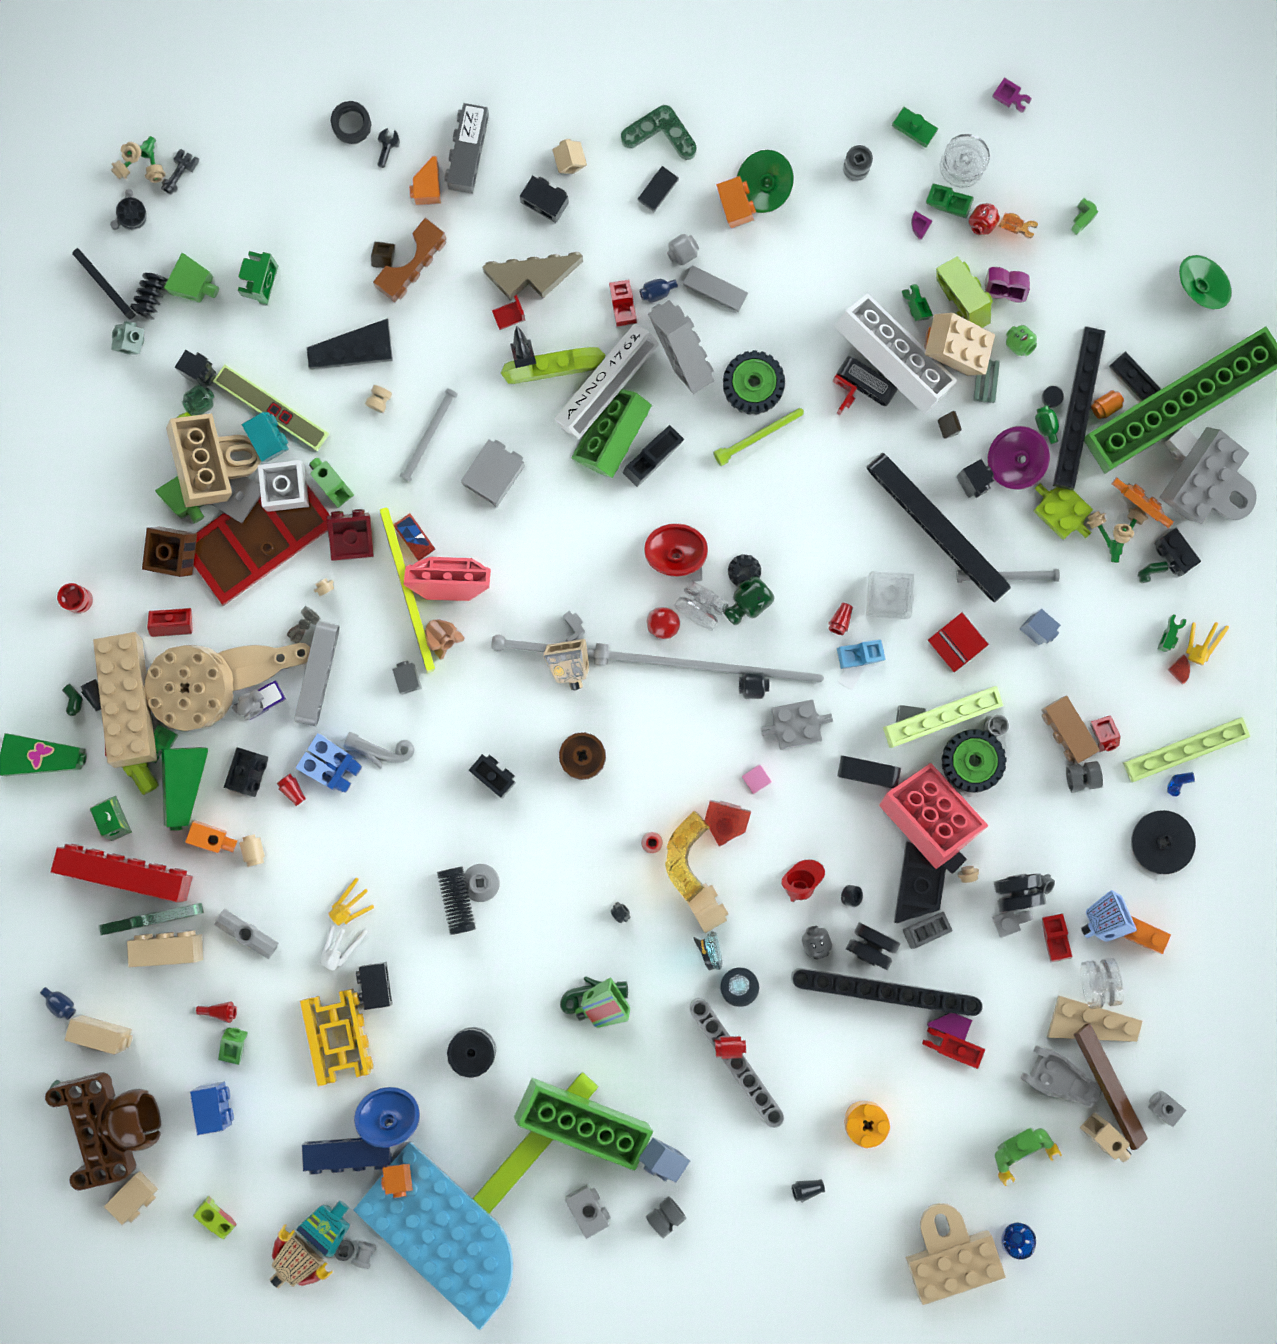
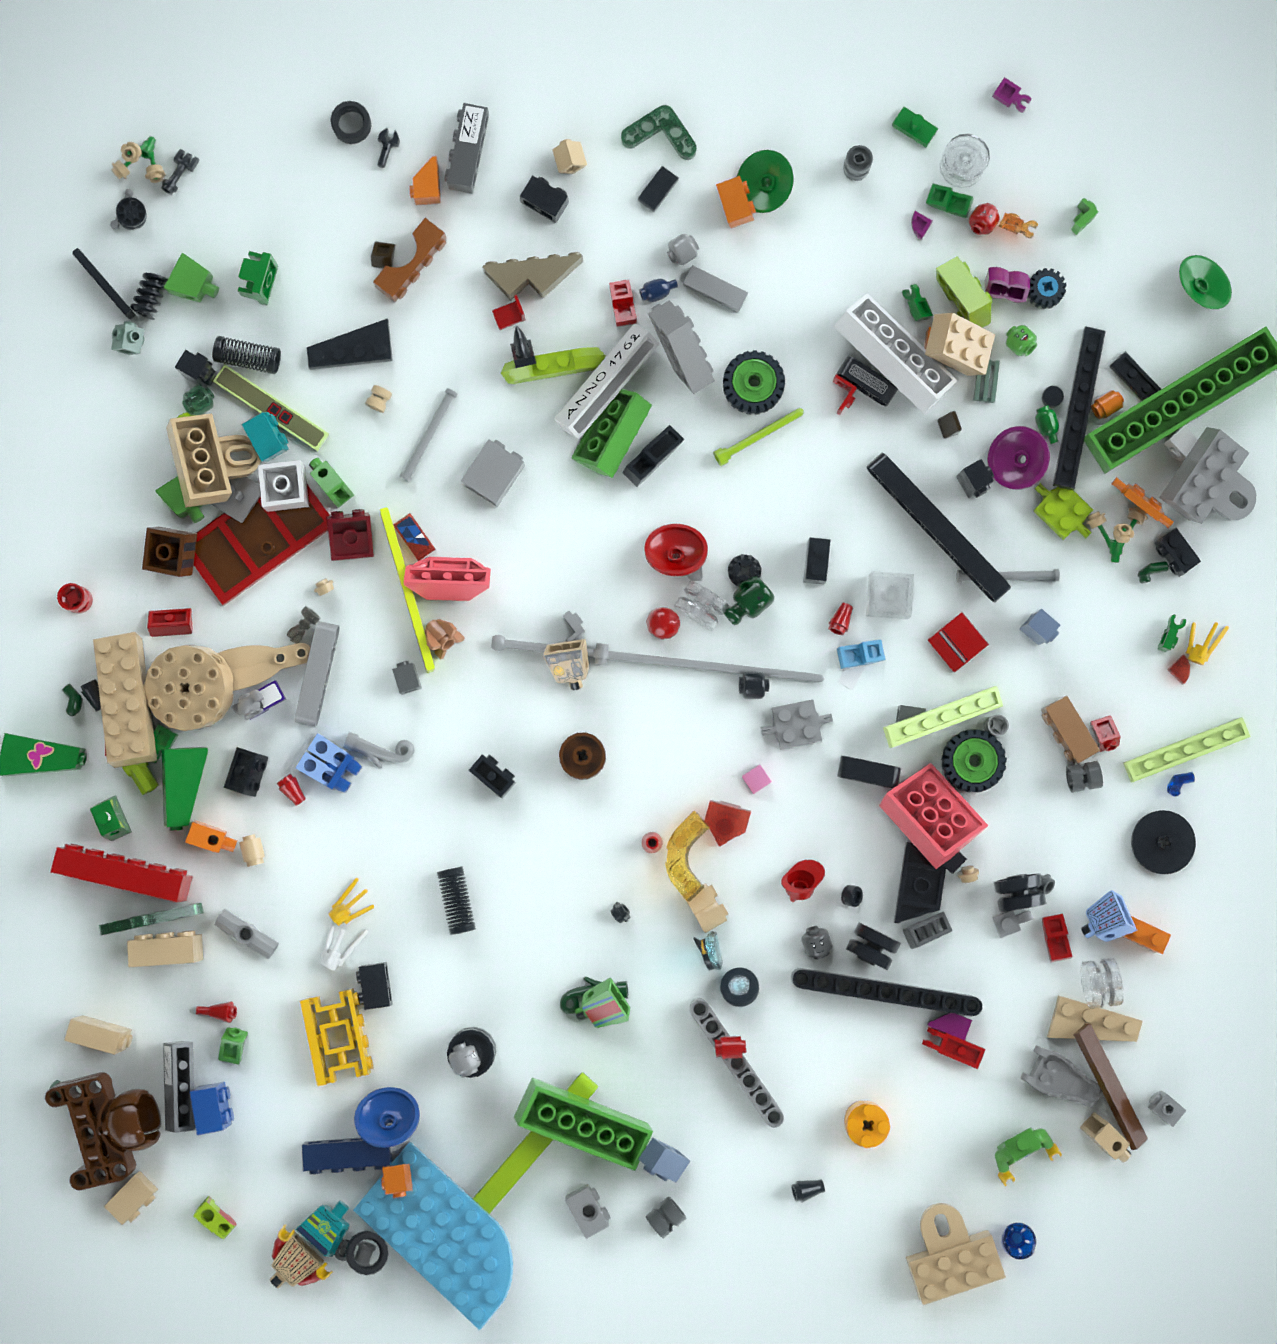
(58, 1003): dark blue plant -> none
(178, 1083): none -> dark grey brick
(271, 365): none -> black piece
(378, 1265): none -> black tyre
(464, 1060): none -> light grey head
(491, 882): light grey piece -> none
(816, 560): none -> black brick
(1041, 294): none -> black wheel

